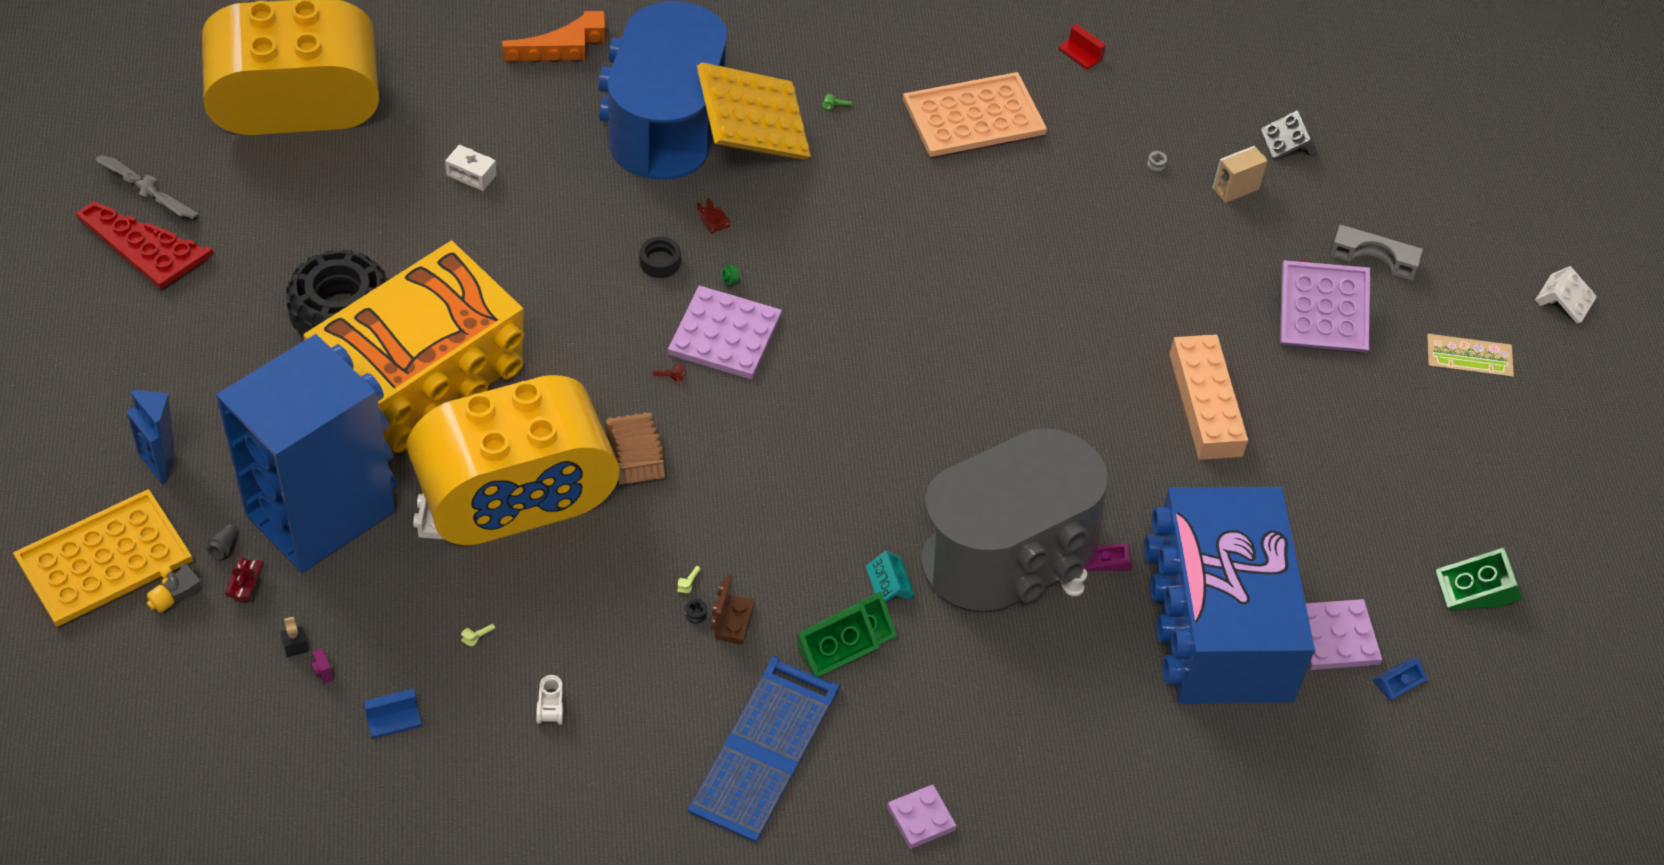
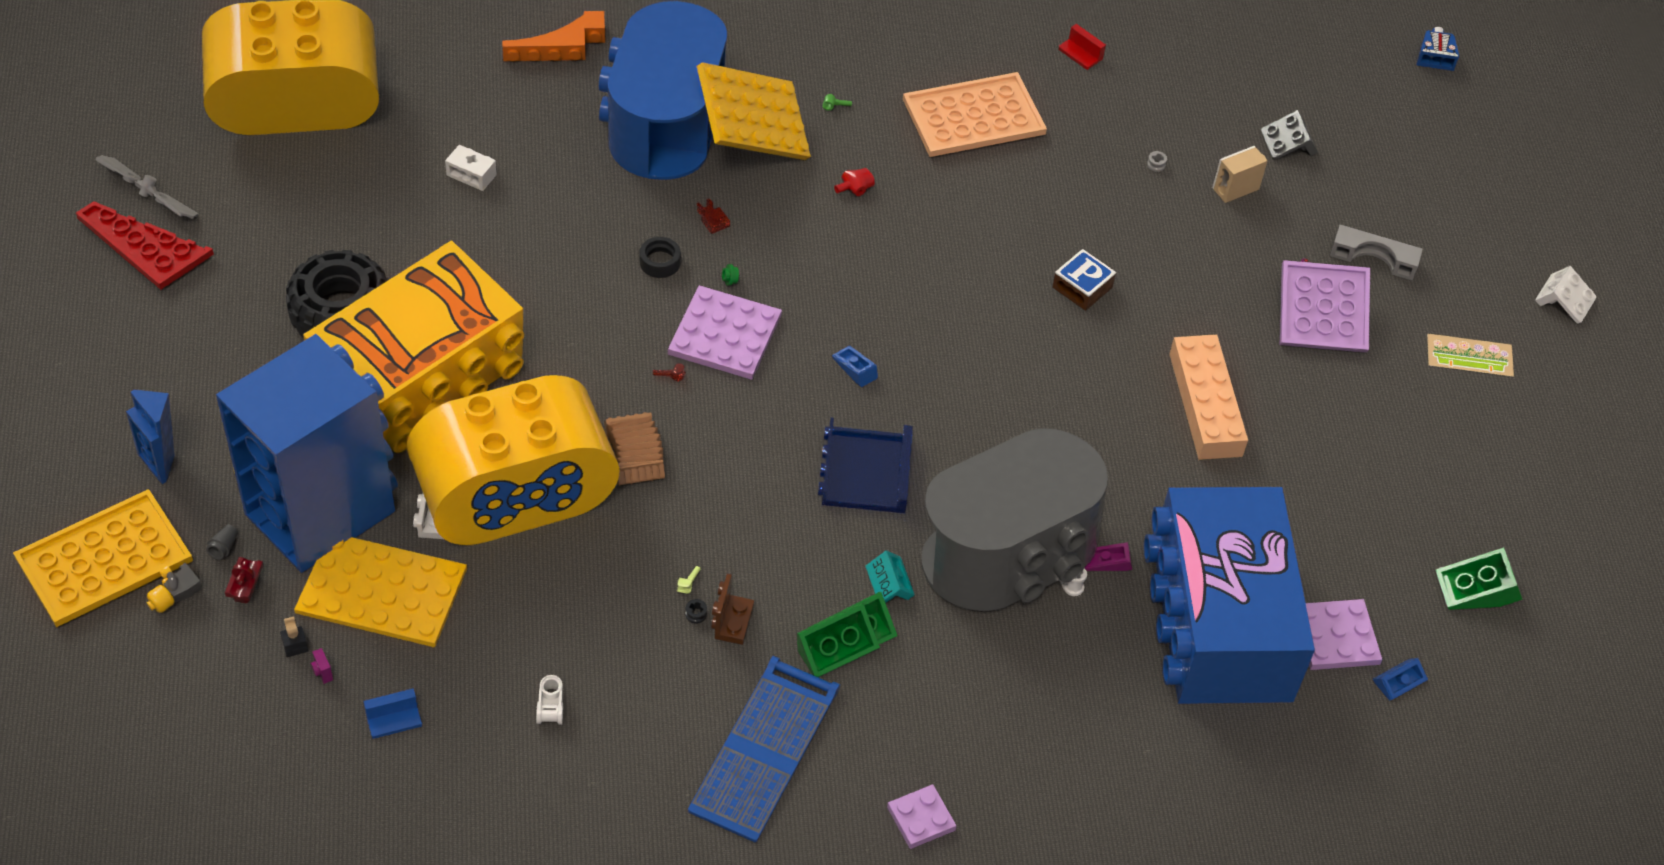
(382, 590): none -> yellow plate
(471, 638): yellowish green hand -> none
(856, 181): none -> red piece
(856, 366): none -> blue slope
(866, 468): none -> clear blue panel
(1084, 279): none -> piece
(1438, 50): none -> blue torso

